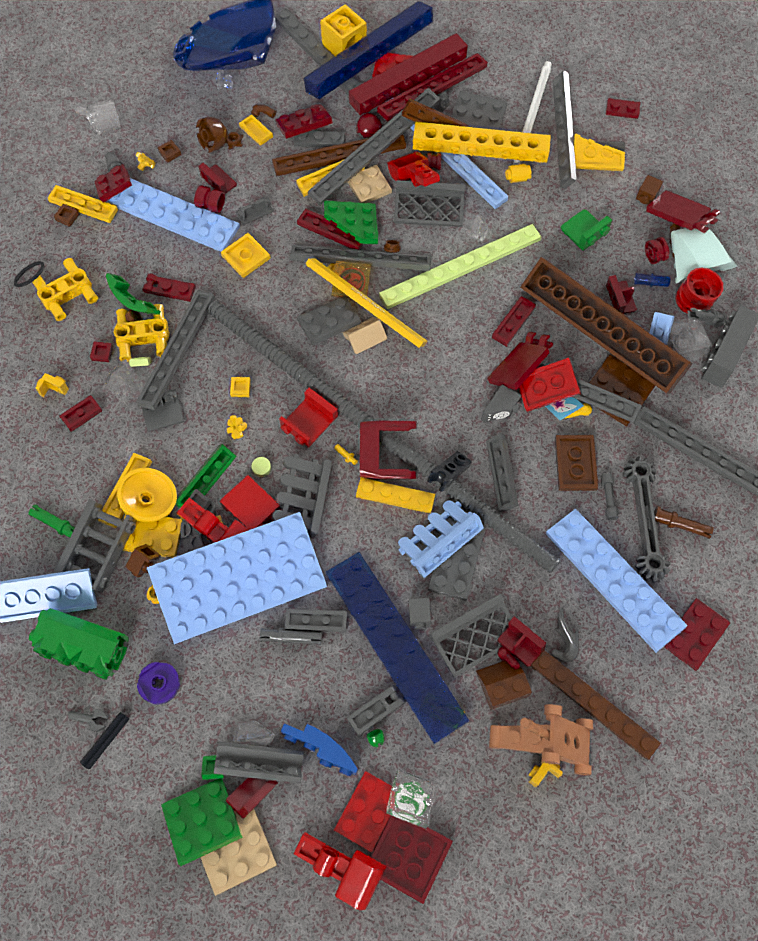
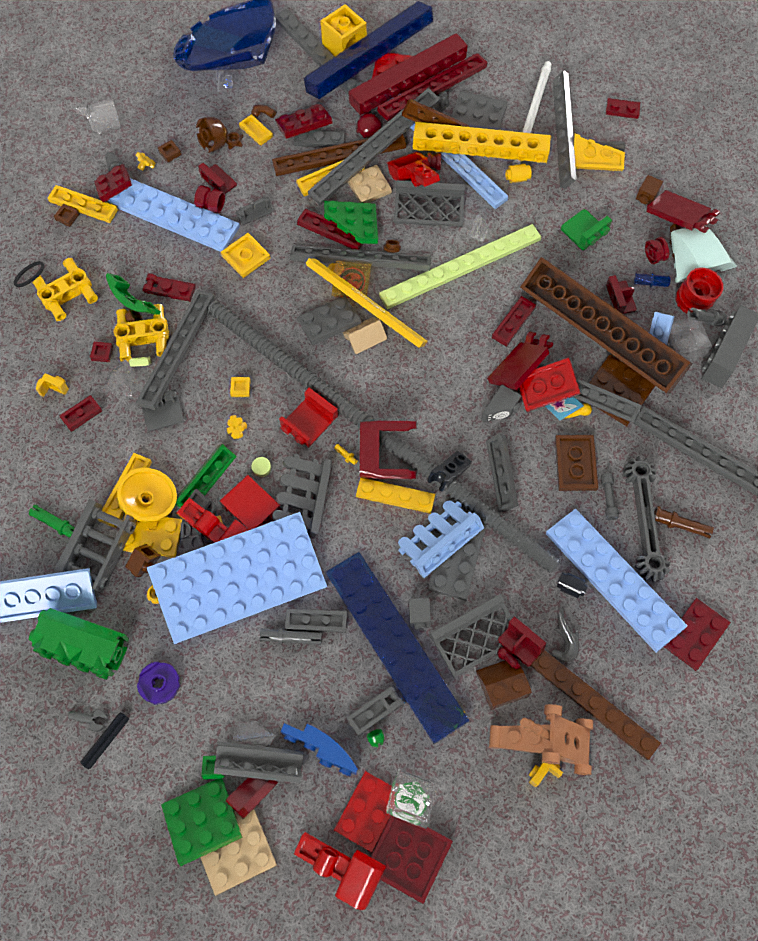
(572, 585): none -> black brick

